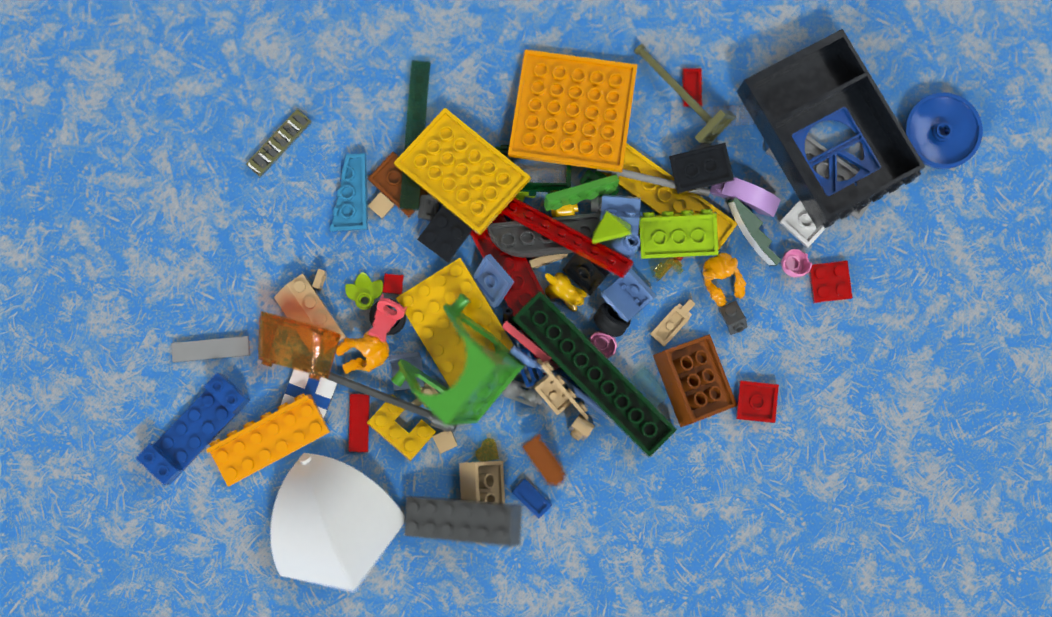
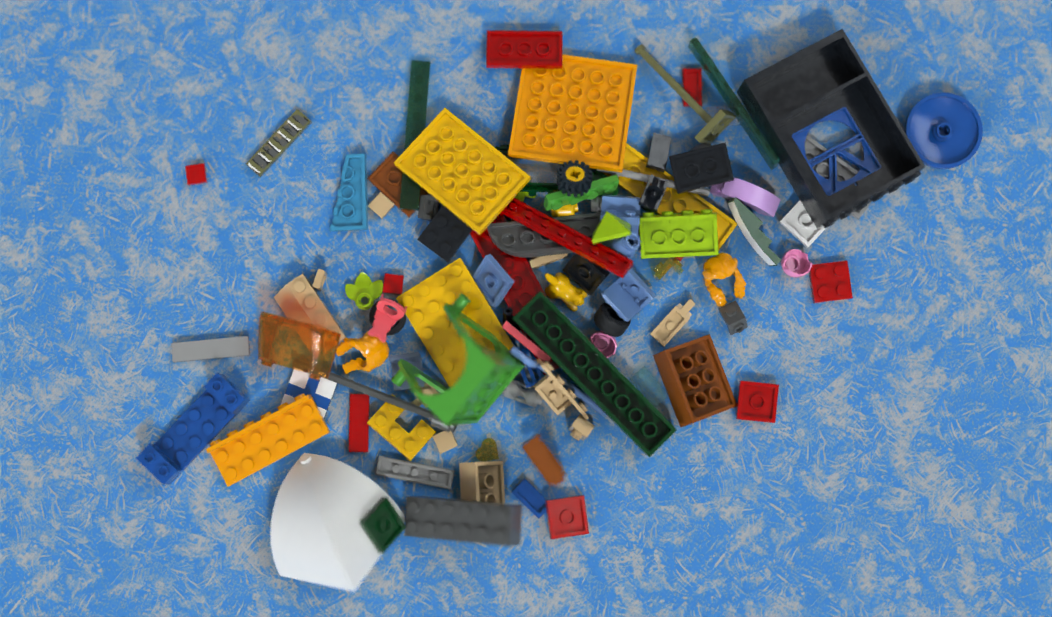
(196, 174): none -> red tile
(382, 524): none -> dark green tile
(415, 472): none -> light grey tile
(524, 49): none -> red tile
(567, 181): none -> black wheel
(567, 517): none -> red plate
(653, 194): none -> black hips
(658, 152): none -> tile
(733, 103): none -> tile

